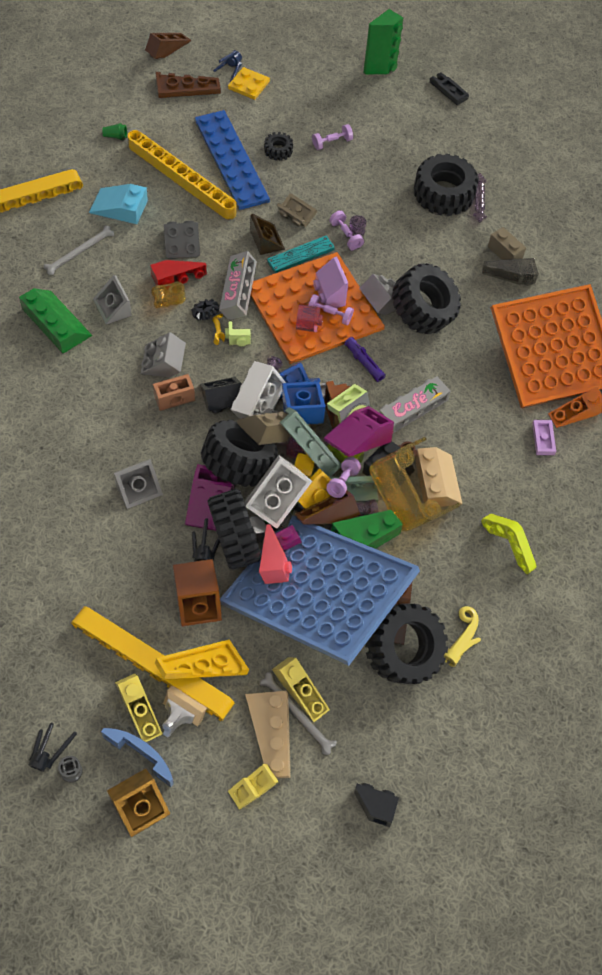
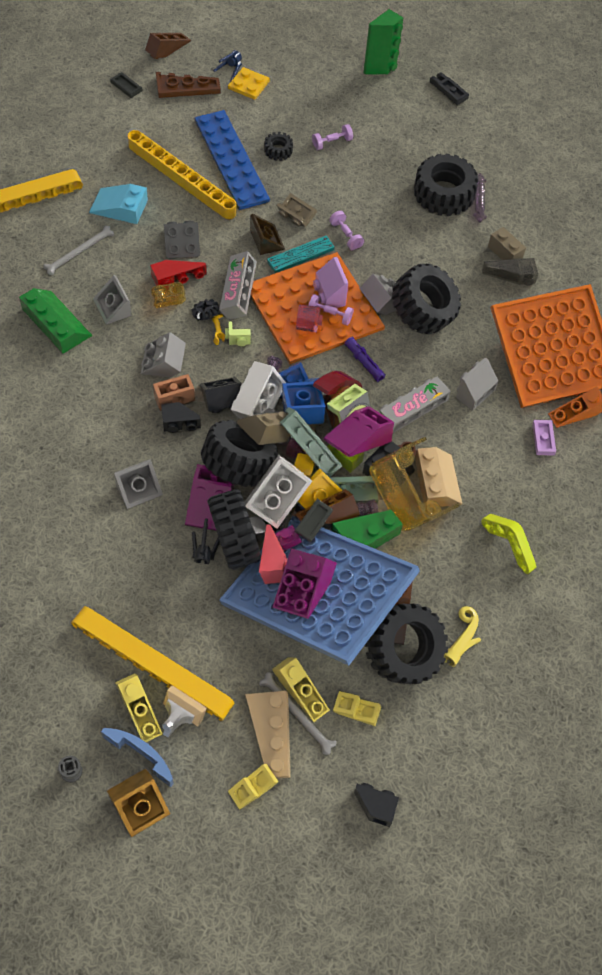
(40, 758): black plant -> none
(115, 131): green cone -> none
(126, 85): none -> pearl dark grey tile
(176, 413): none -> black slope
(197, 592): dark orange slope -> none
(204, 661): yellow wing -> none
(303, 583): none -> magenta slope
(313, 520): none -> pearl dark grey tile
(333, 380): none -> dark red slope
(337, 487): lavender wheel -> none
(356, 708): none -> light yellow slope
(357, 225): clear purple wheel -> none
(477, 384): none -> light grey slope

